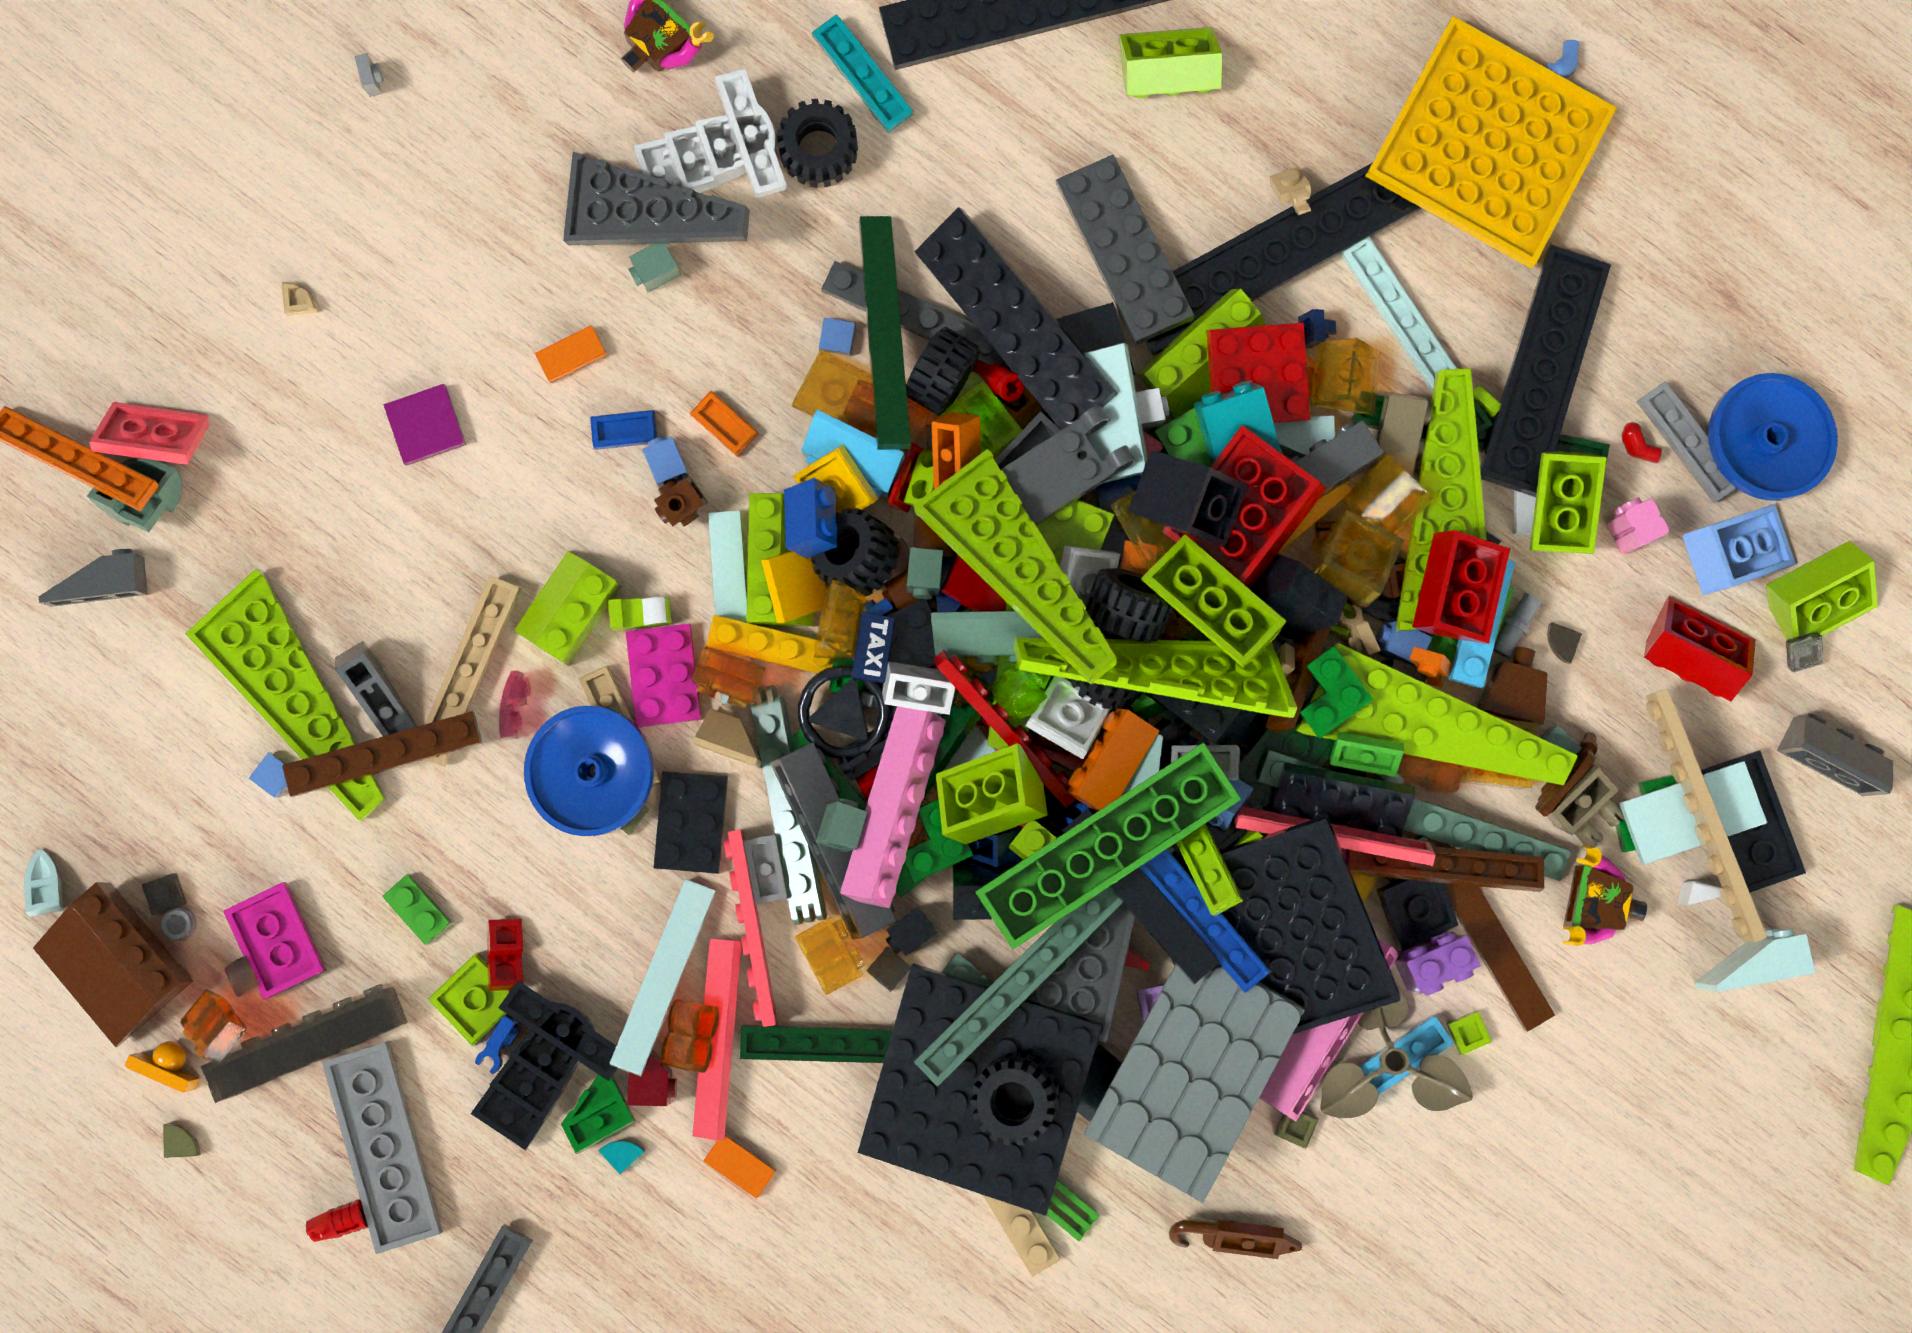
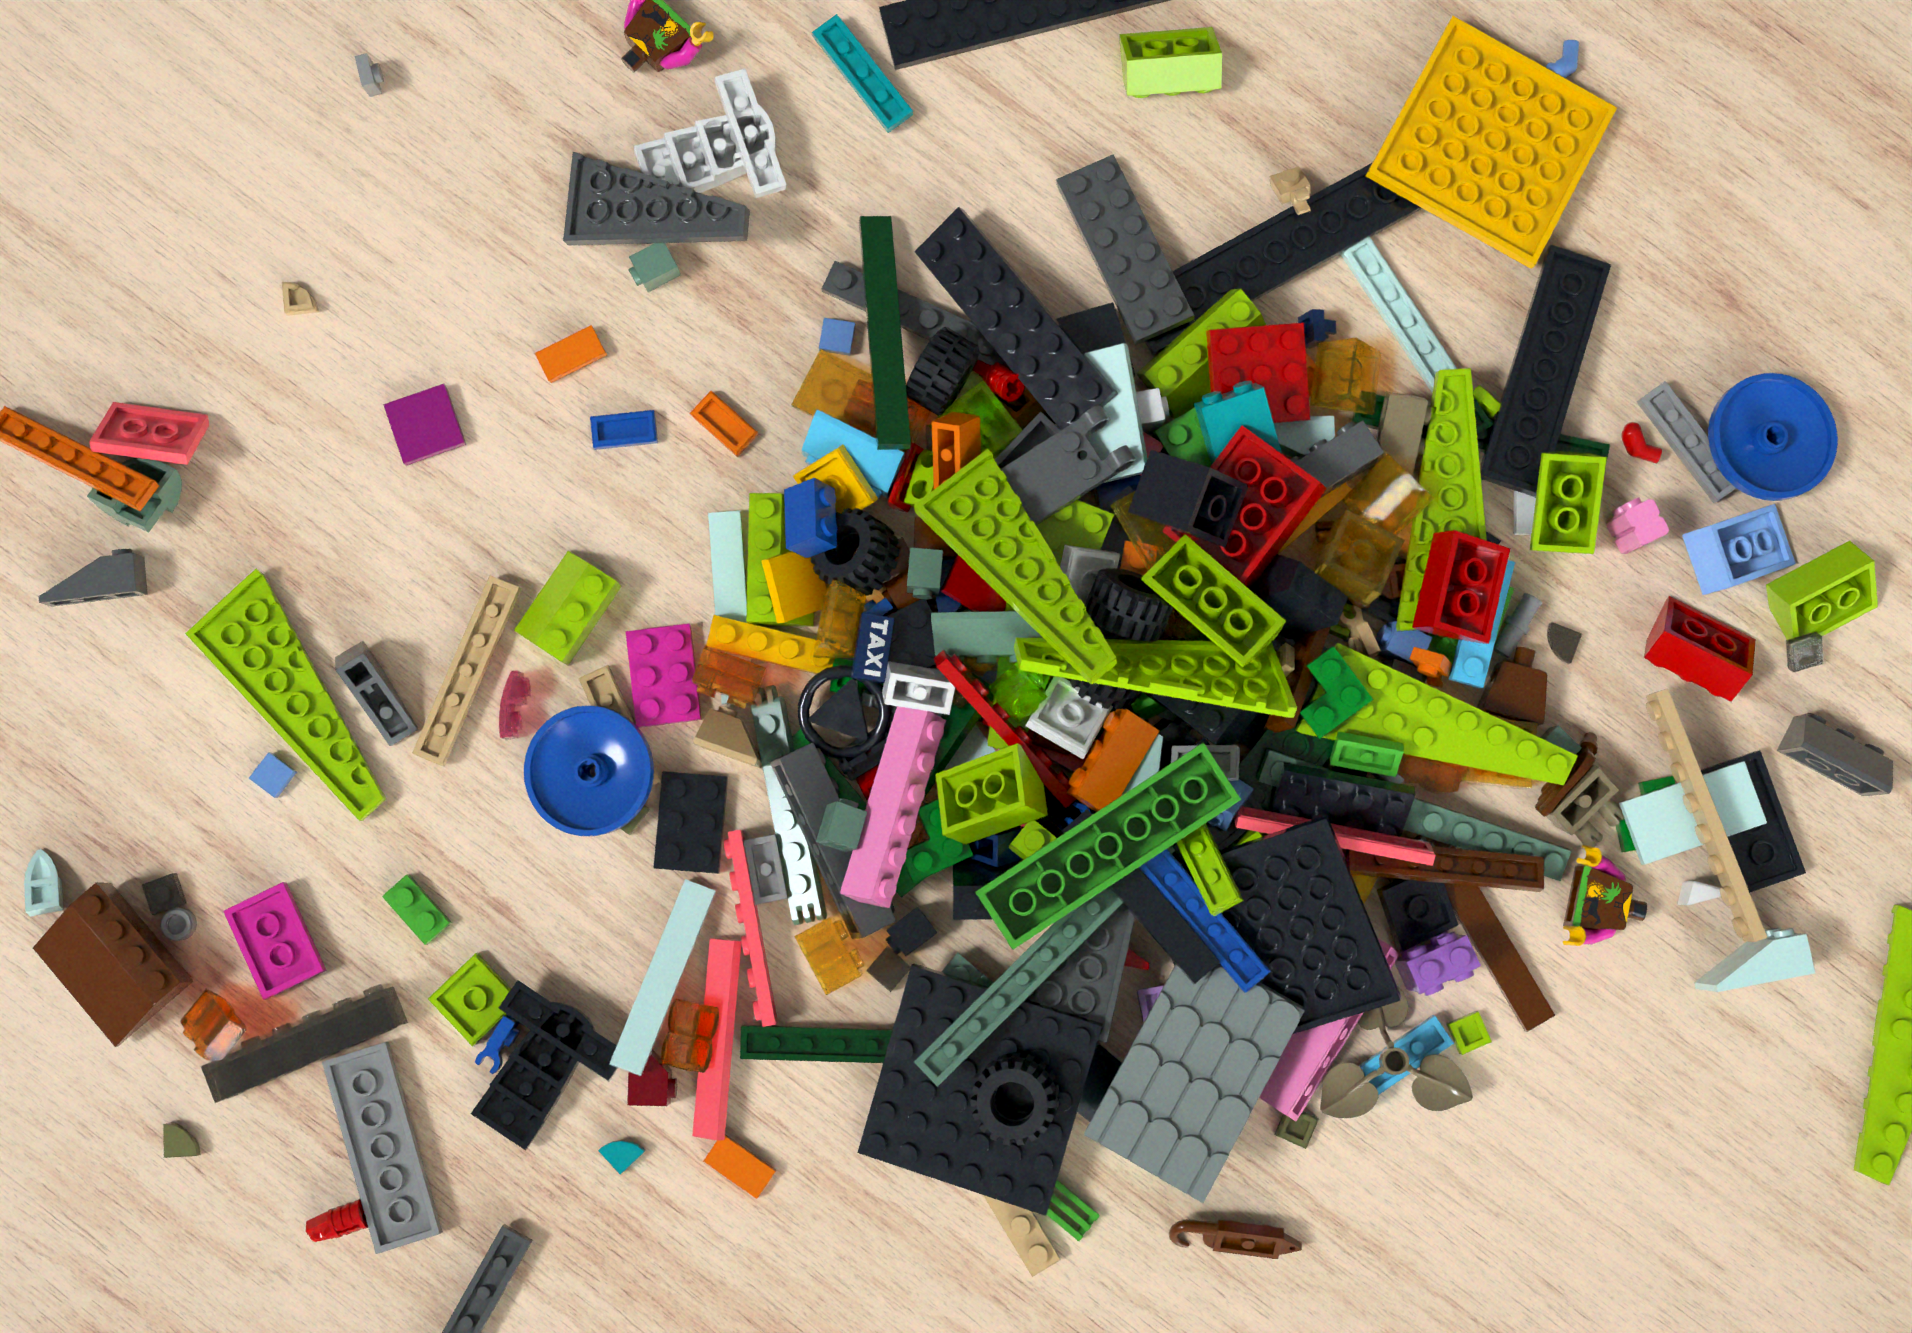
(164, 1066): light orange tile -> none
(241, 976): clear smoke tile -> none
(382, 754): reddish brown plate -> none
(504, 953): red slope -> none
(597, 1115): green wing -> none
(639, 613): lime leg -> none
(665, 461): medium blue brick -> none
(690, 498): reddish brown brick -> none
(817, 118): black tyre -> none

